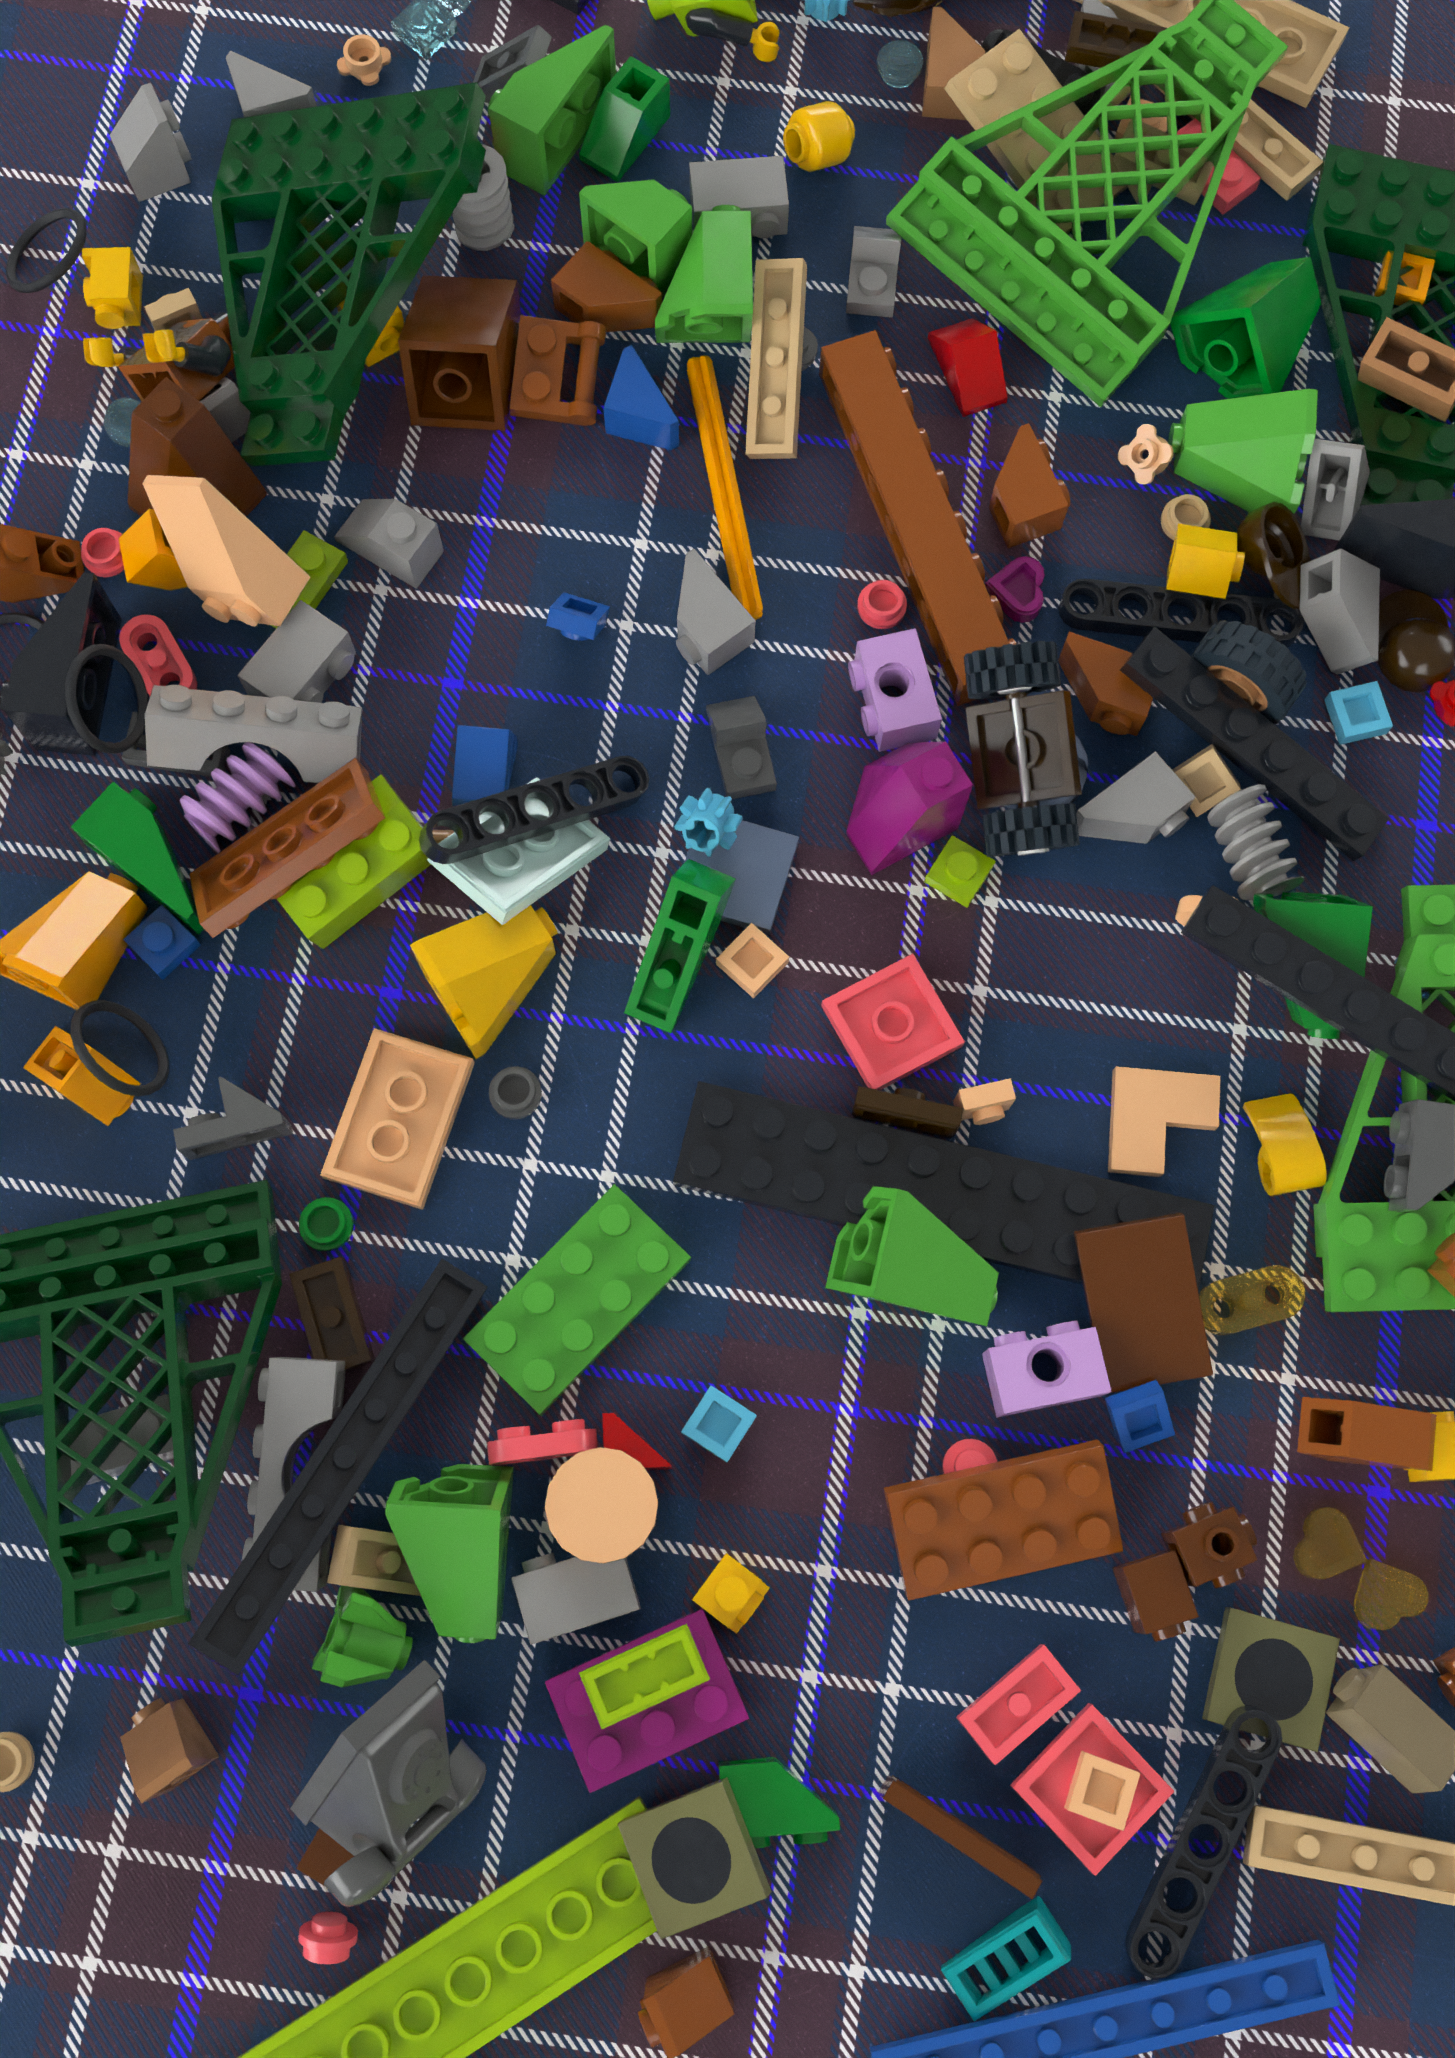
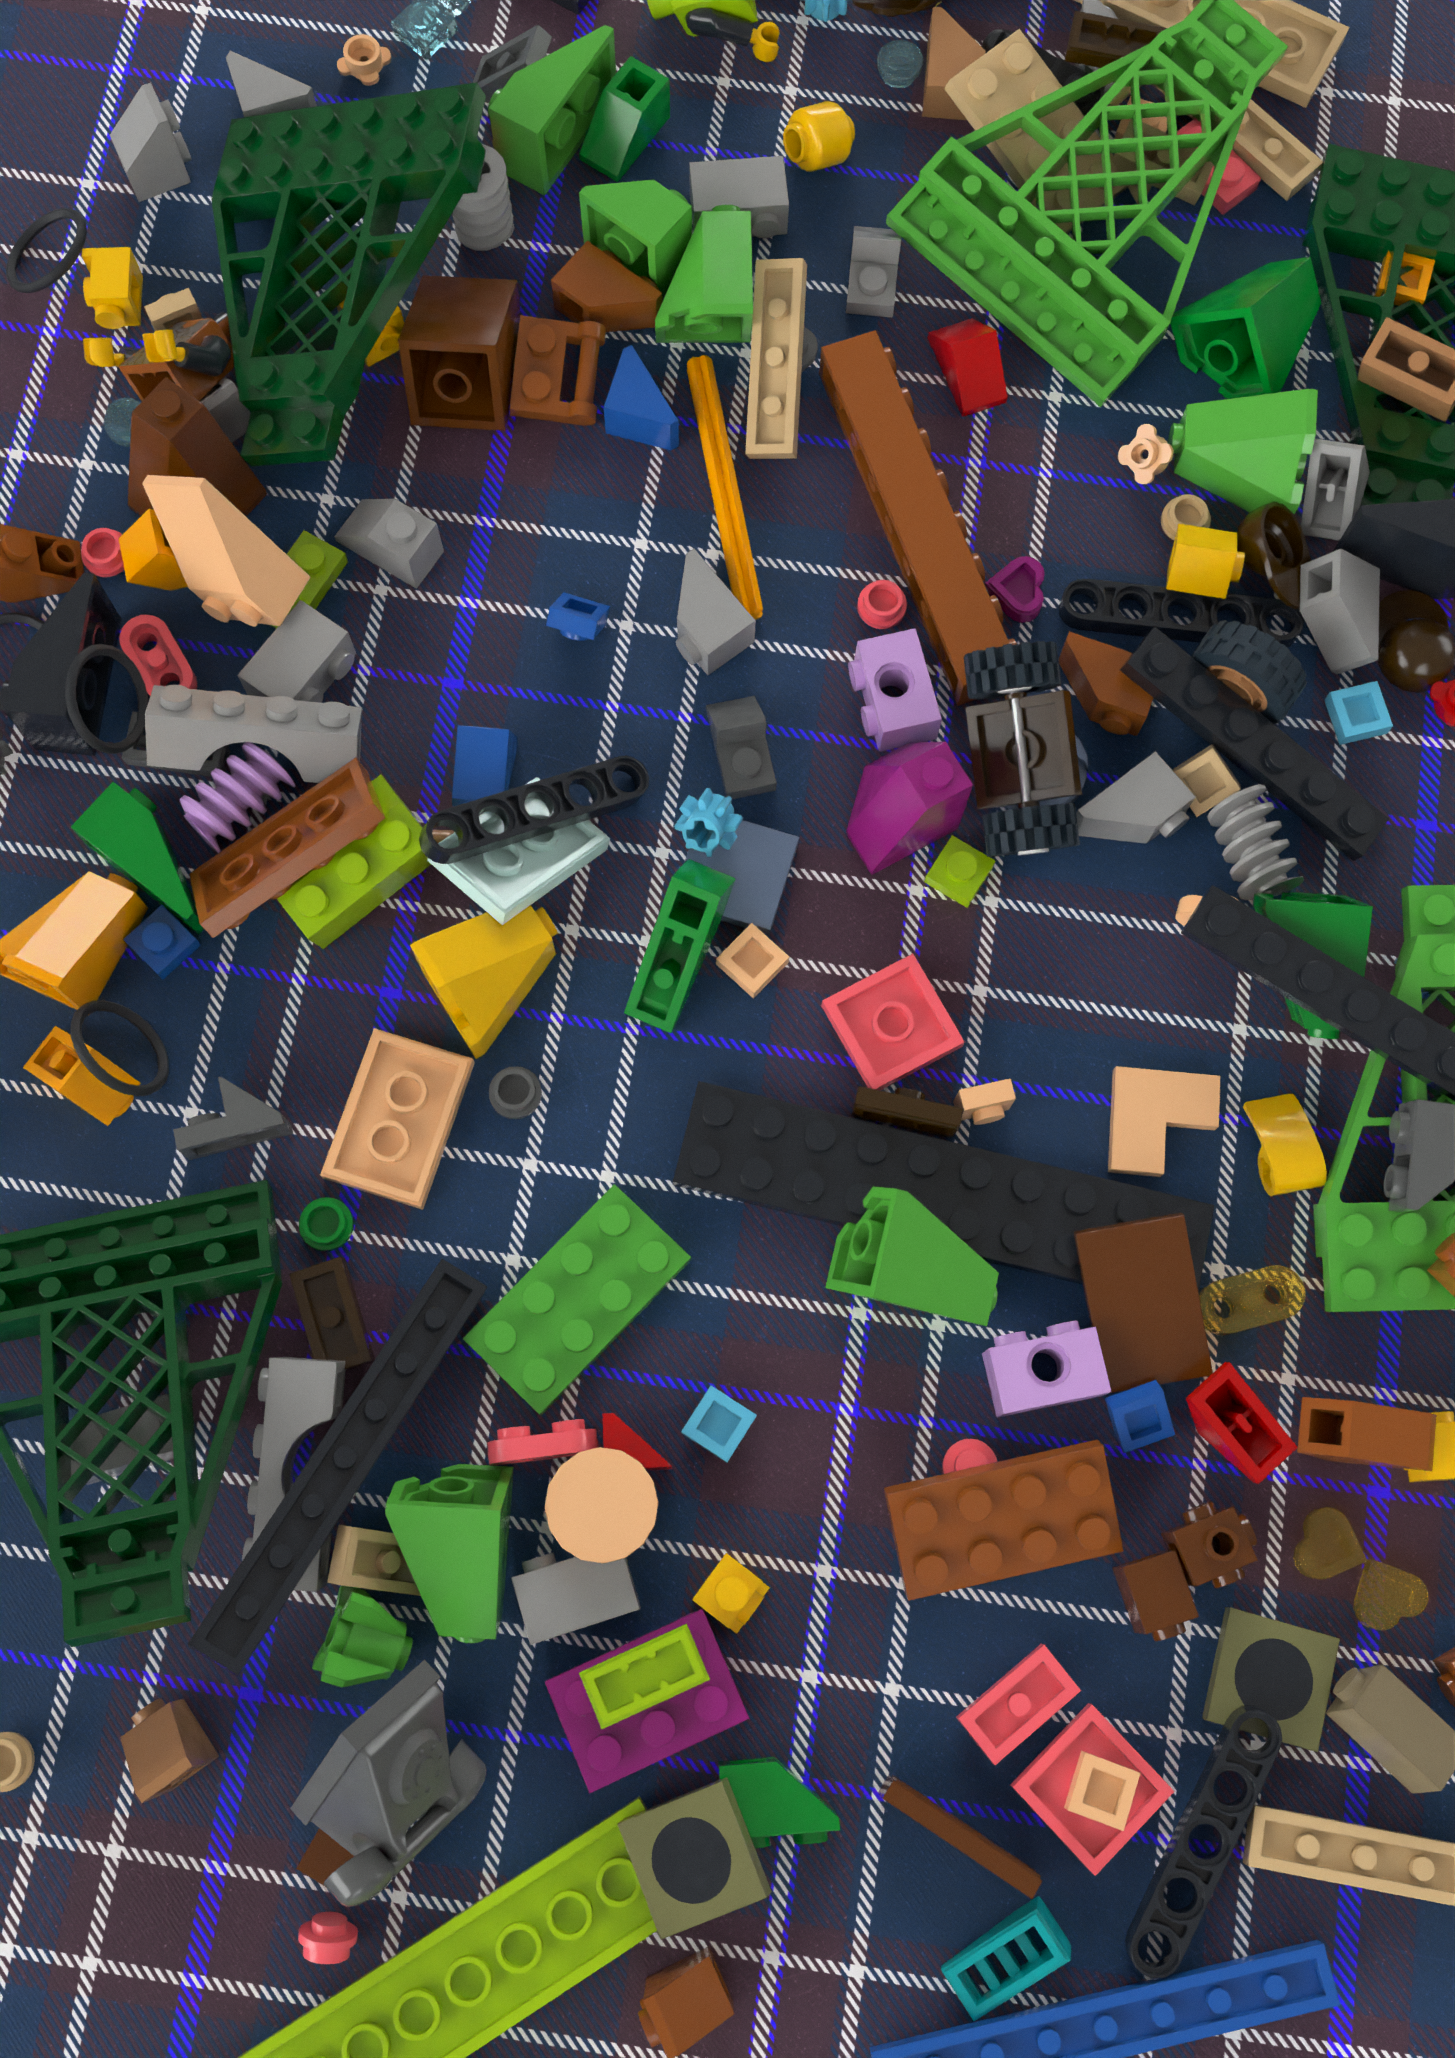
(1026, 494): dark orange slope -> none
(1238, 1424): none -> red slope

